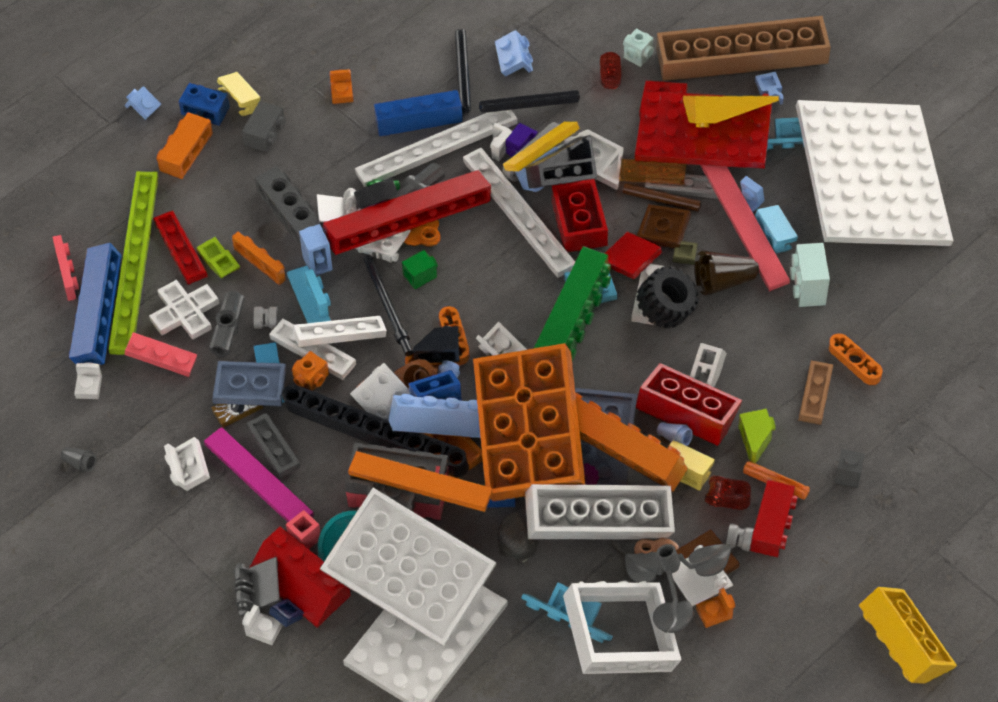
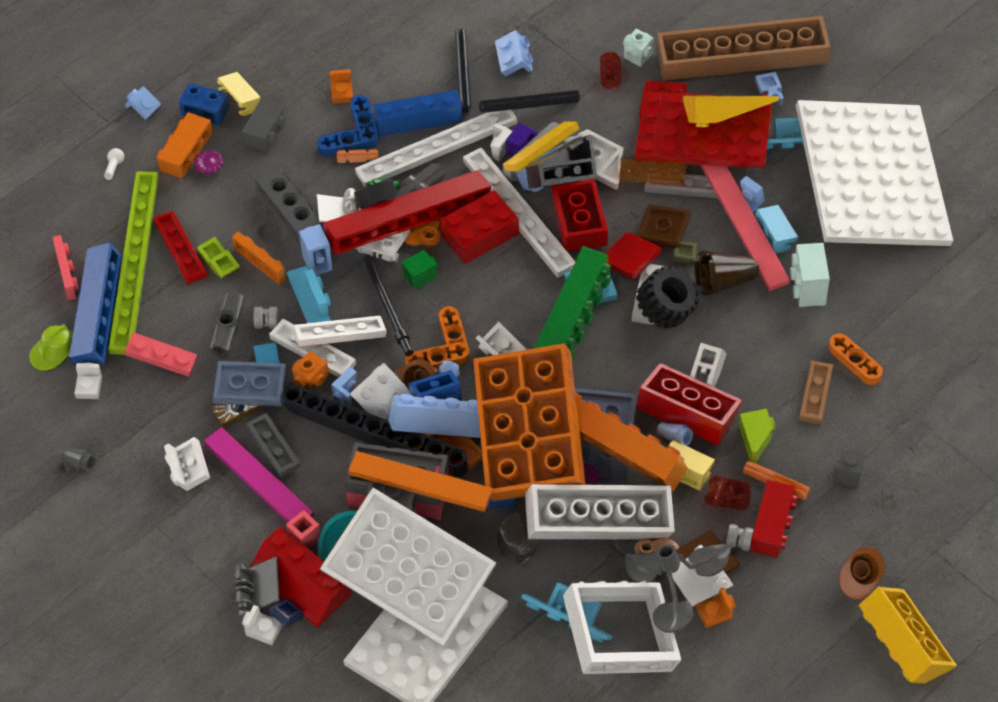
(52, 348): none -> lime piece
(115, 157): none -> white bar
(184, 309): white plate -> none
(208, 162): none -> magenta piece
(344, 386): none -> light blue bracket
(355, 156): none -> orange axle
(358, 134): none -> blue beam
(438, 345): black slope -> none
(479, 226): none -> red brick
(661, 197): reddish brown piece -> none
(861, 572): none -> dark orange piece

